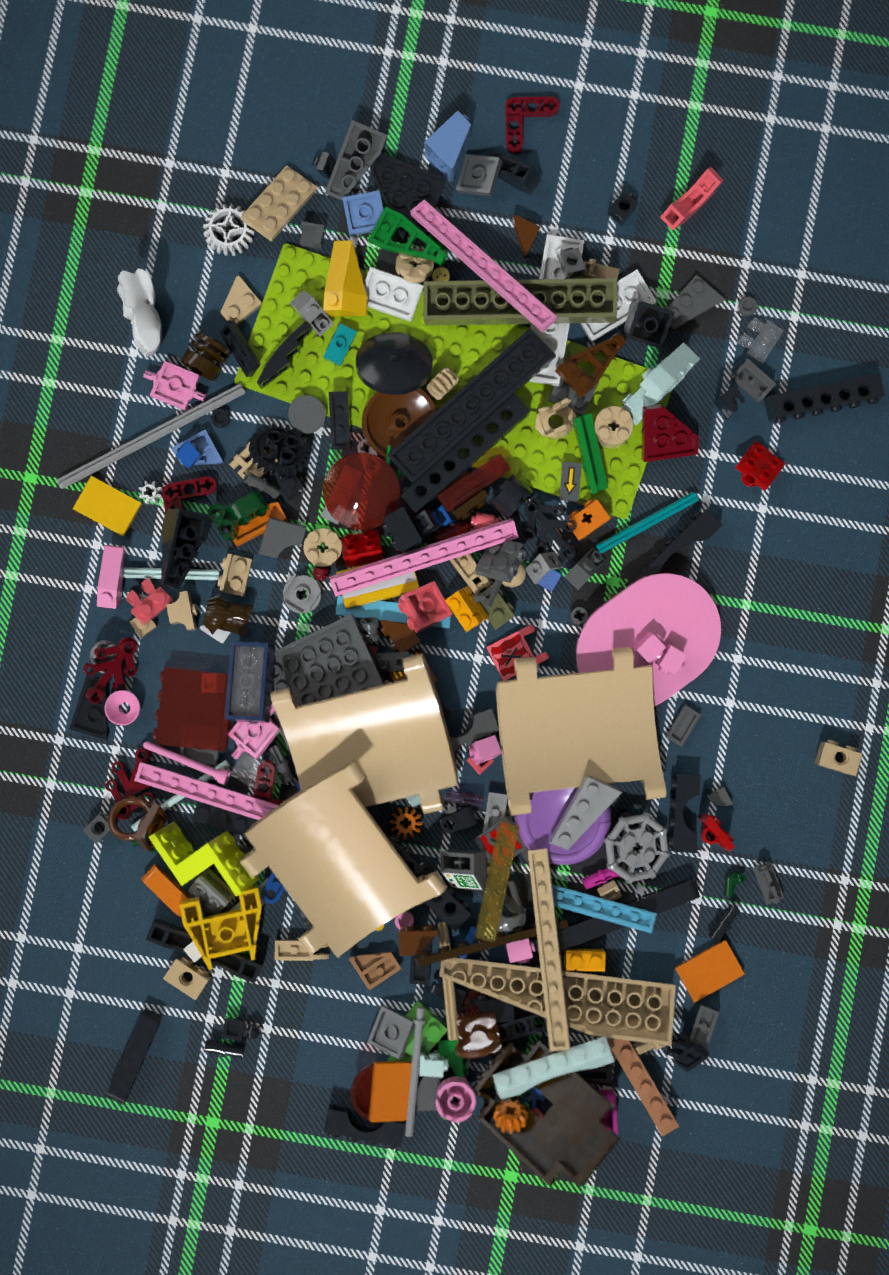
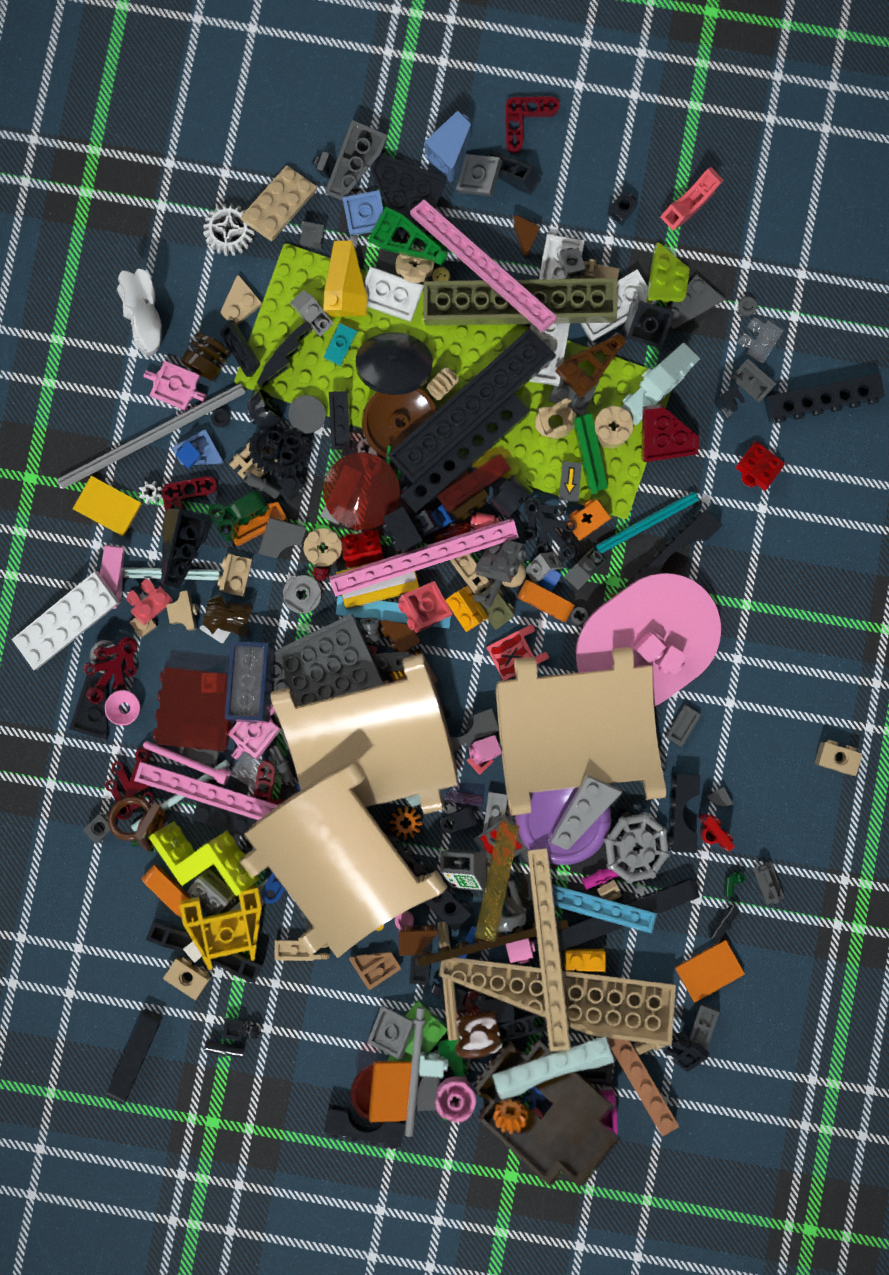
(65, 620): none -> white plate
(263, 410): none -> black cylinder
(545, 601): none -> orange beam
(667, 277): none -> lime wing

